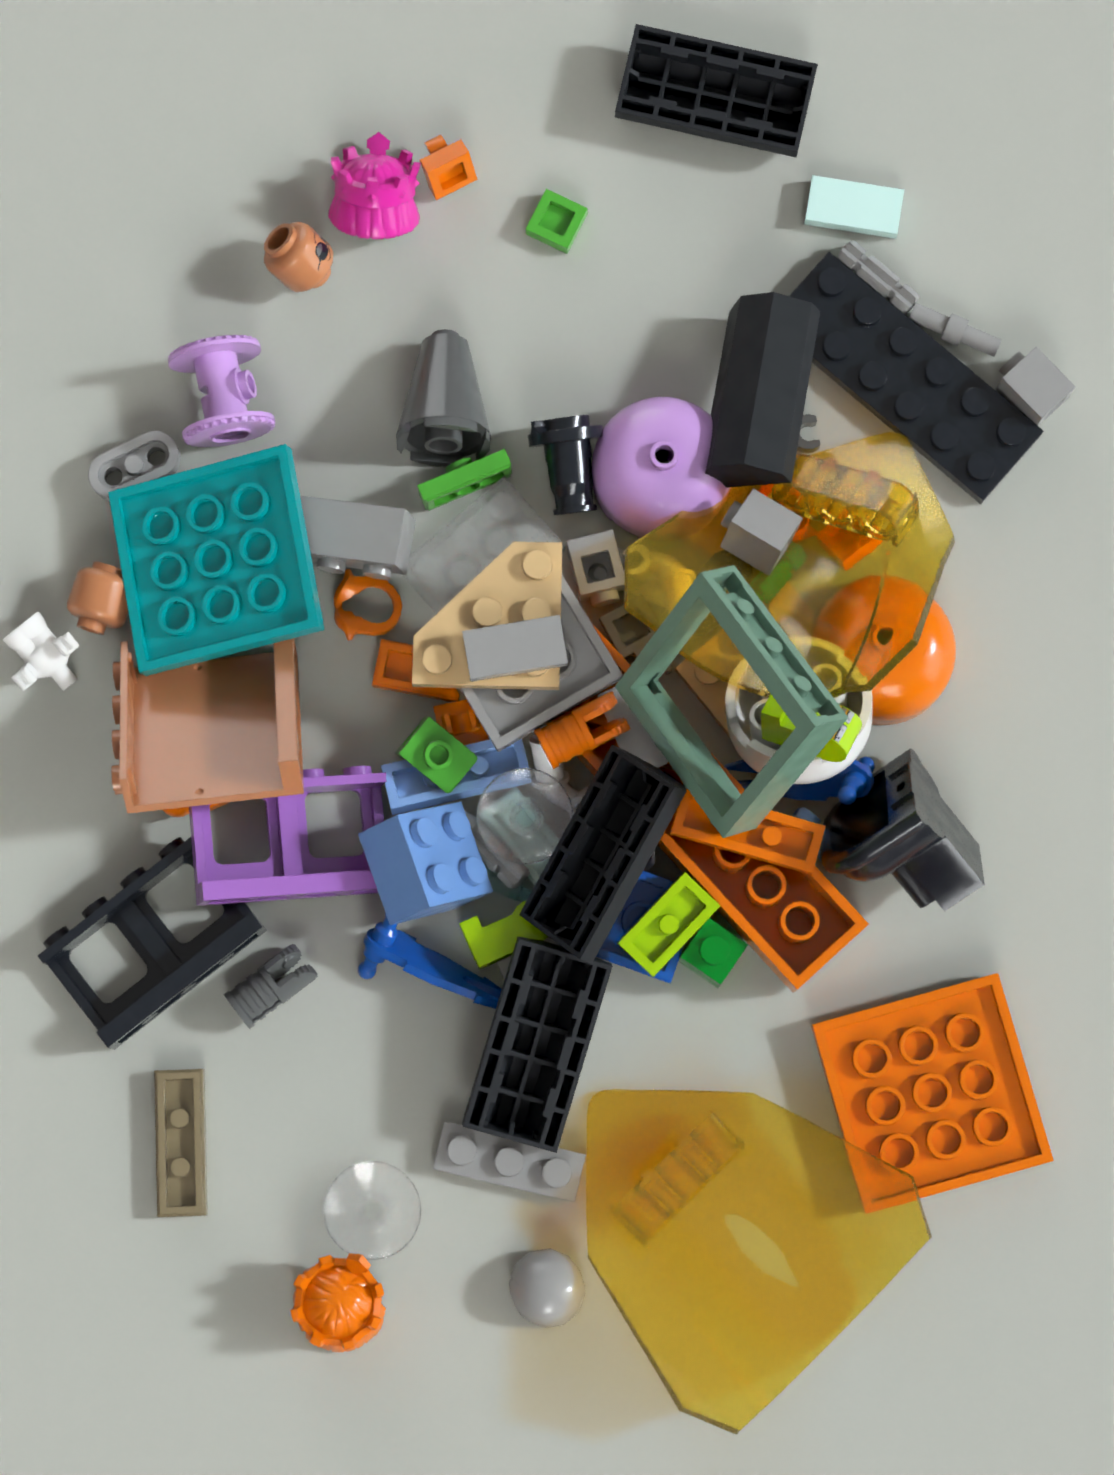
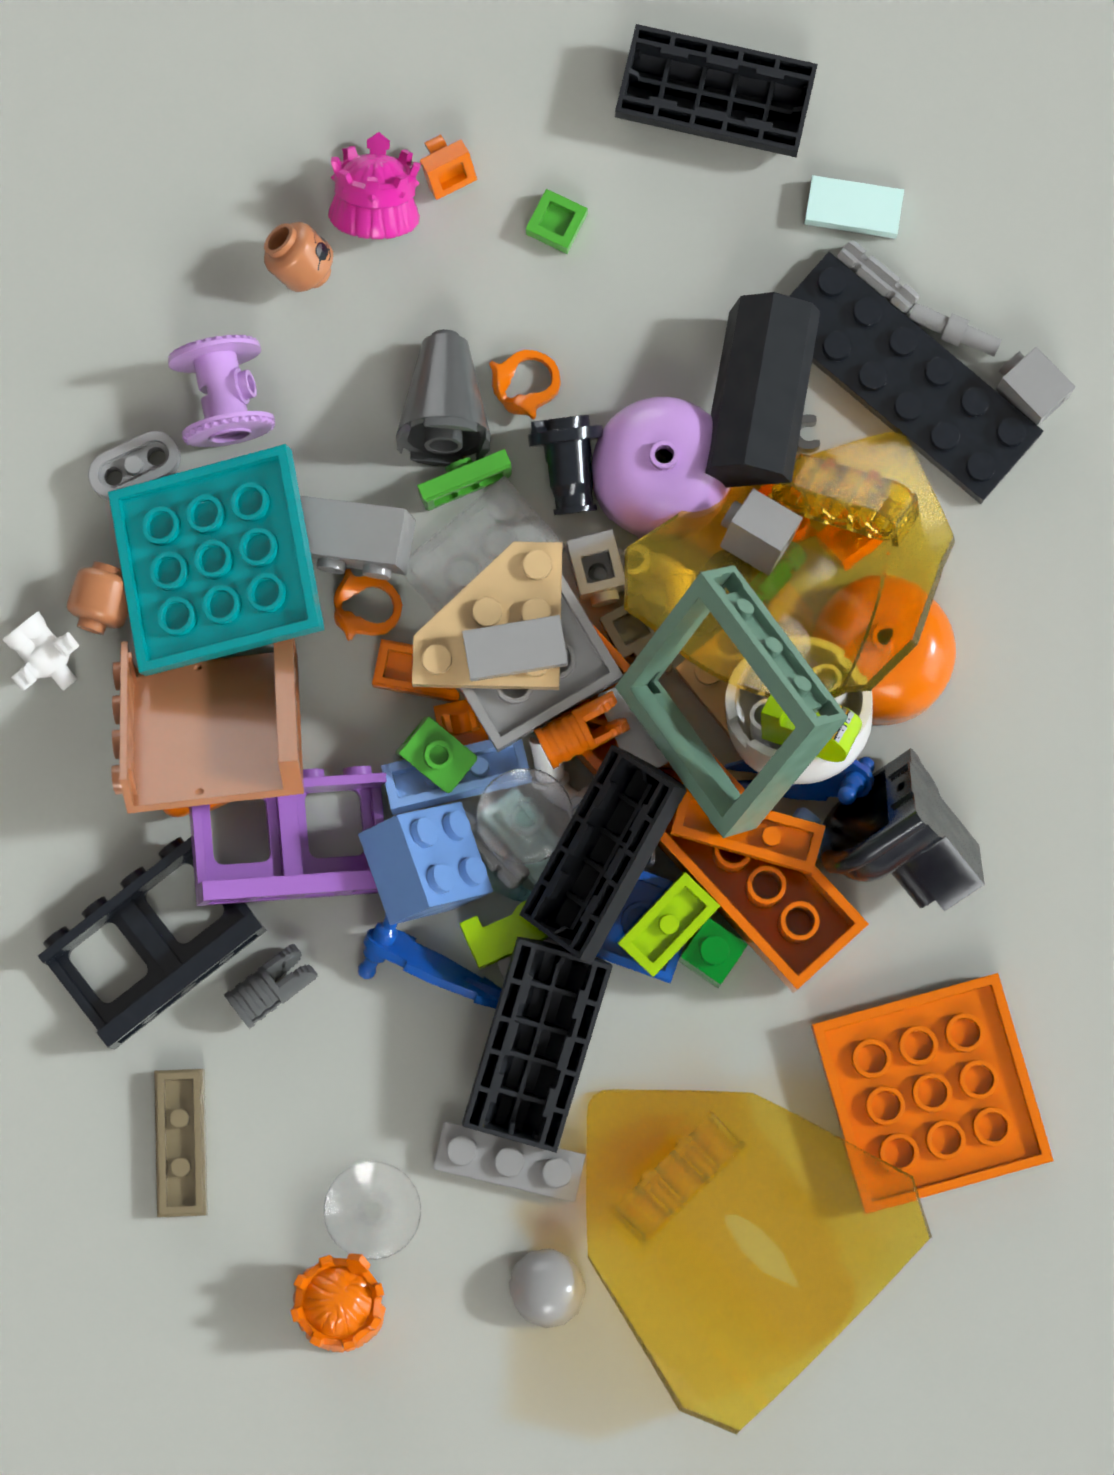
(528, 403): none -> orange piece

